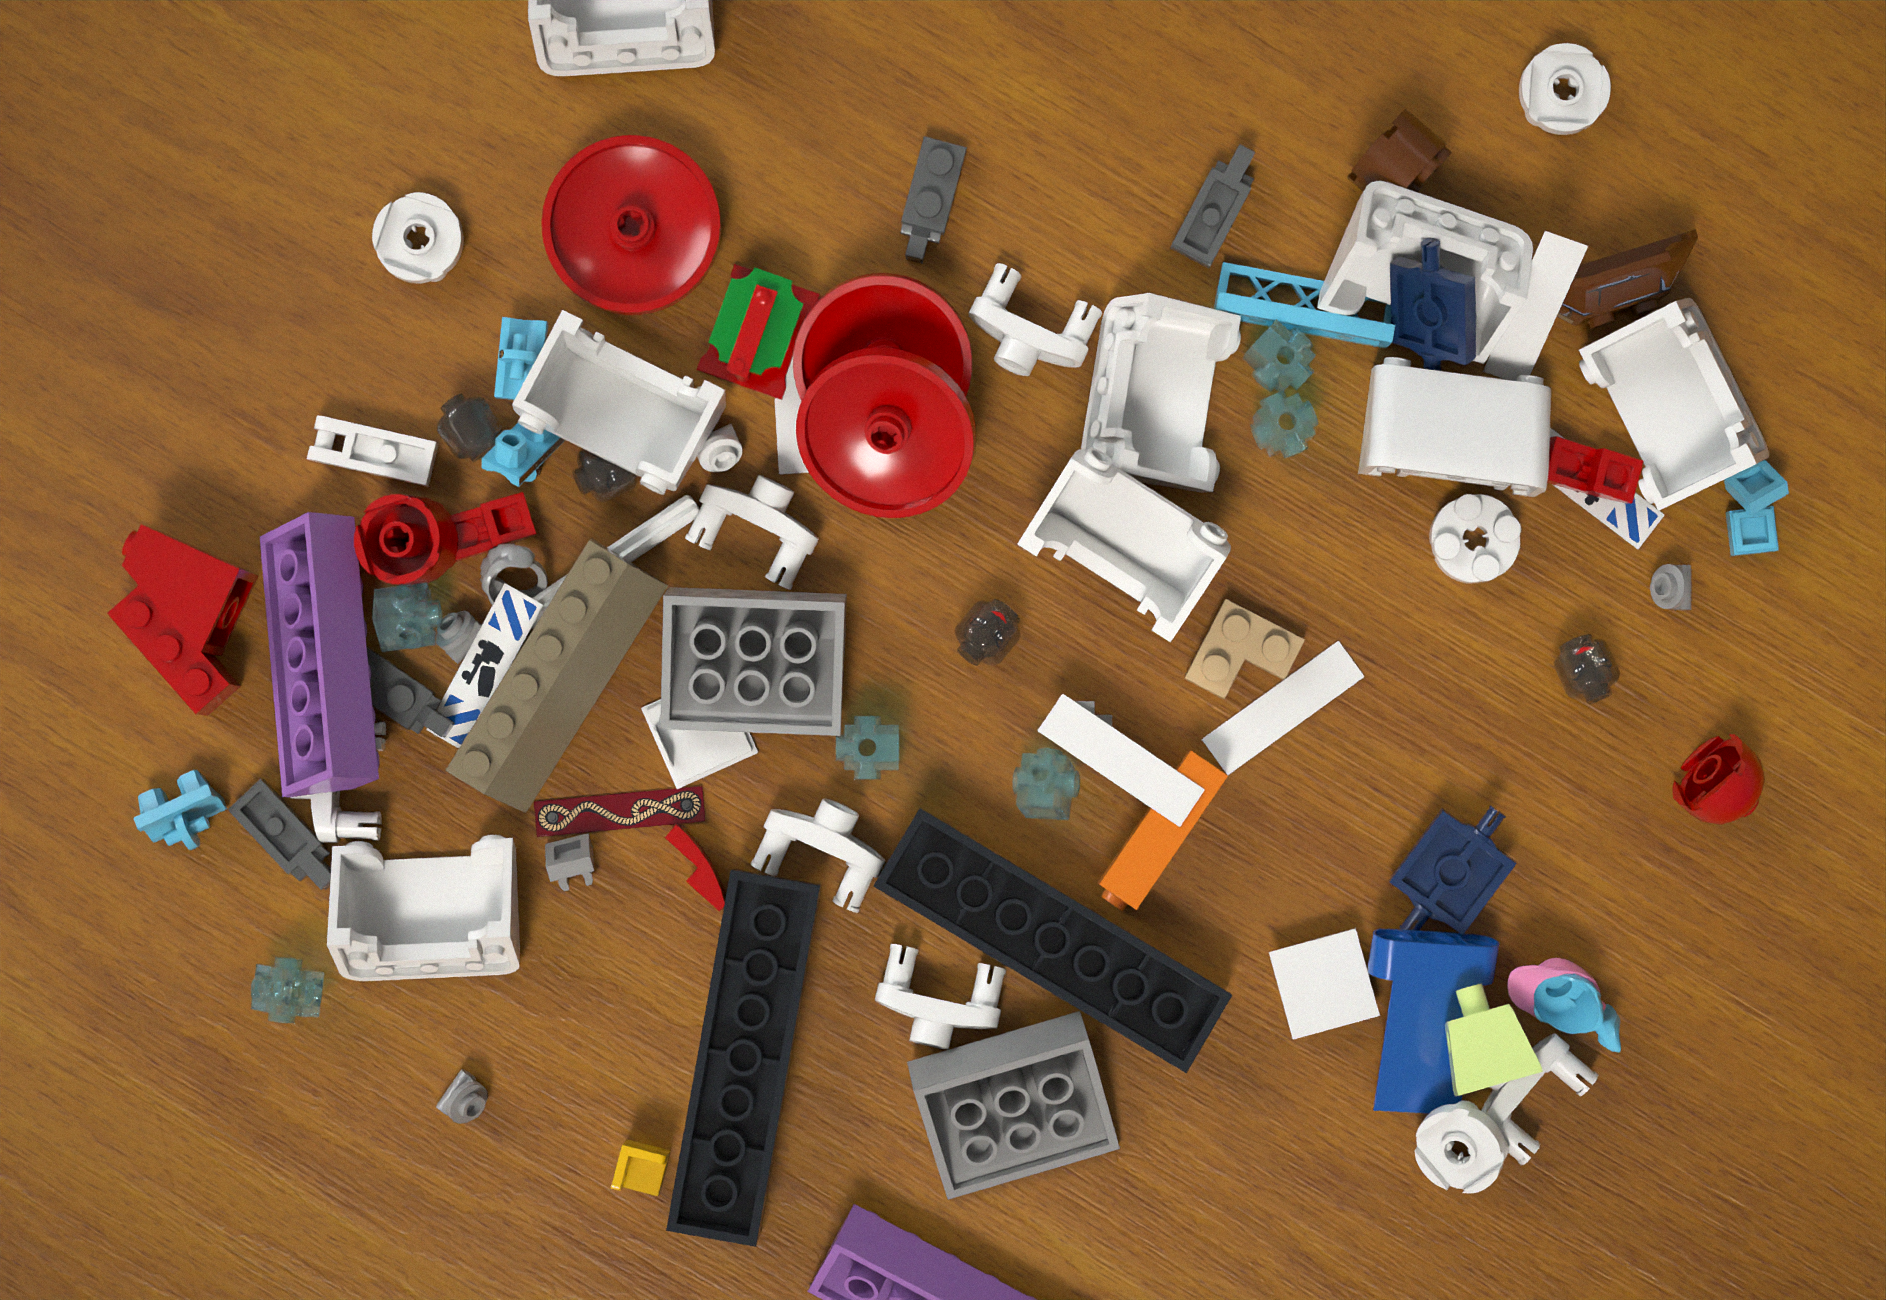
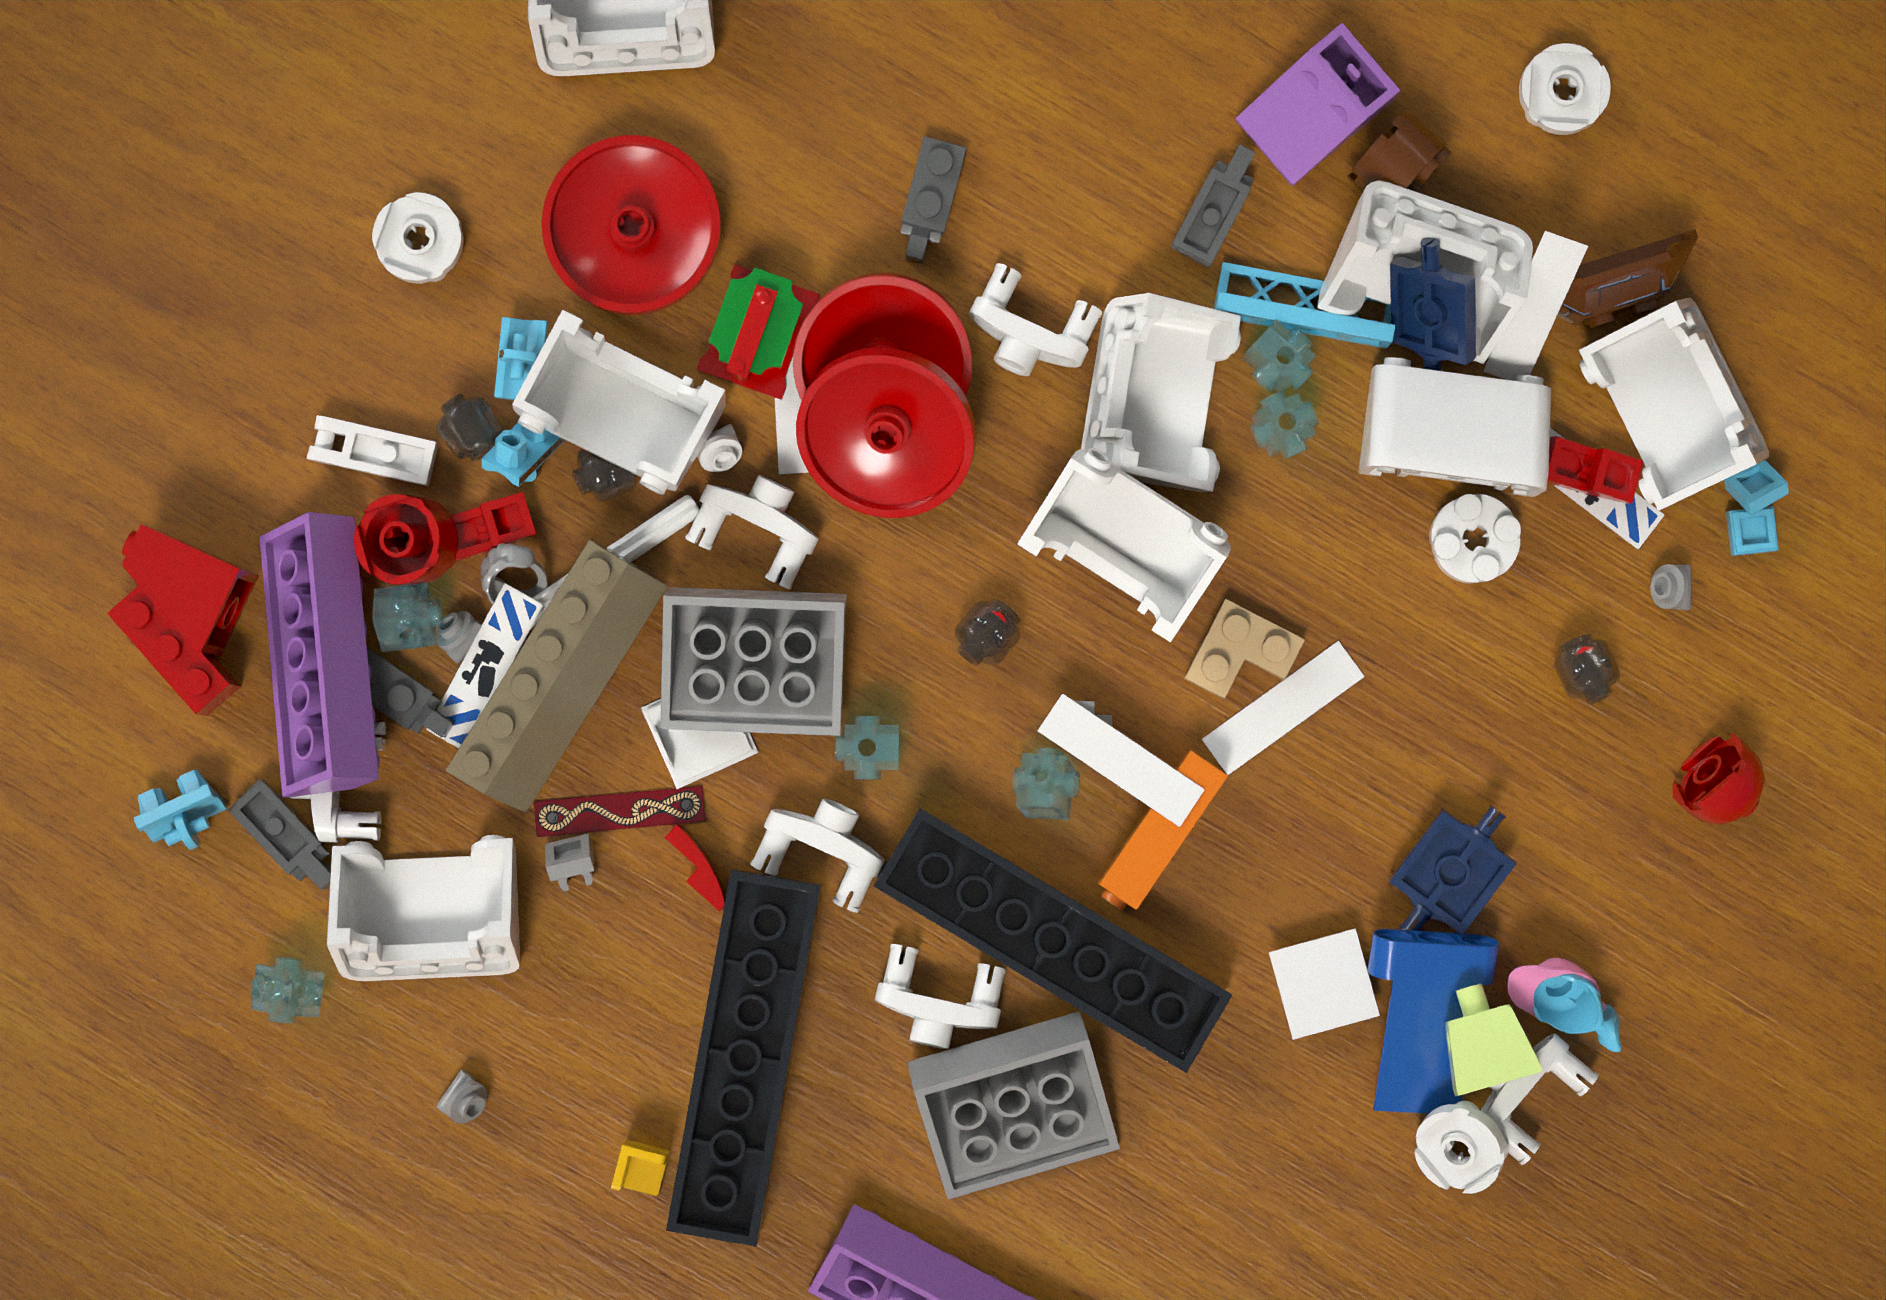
(1318, 104): none -> medium lavender slope

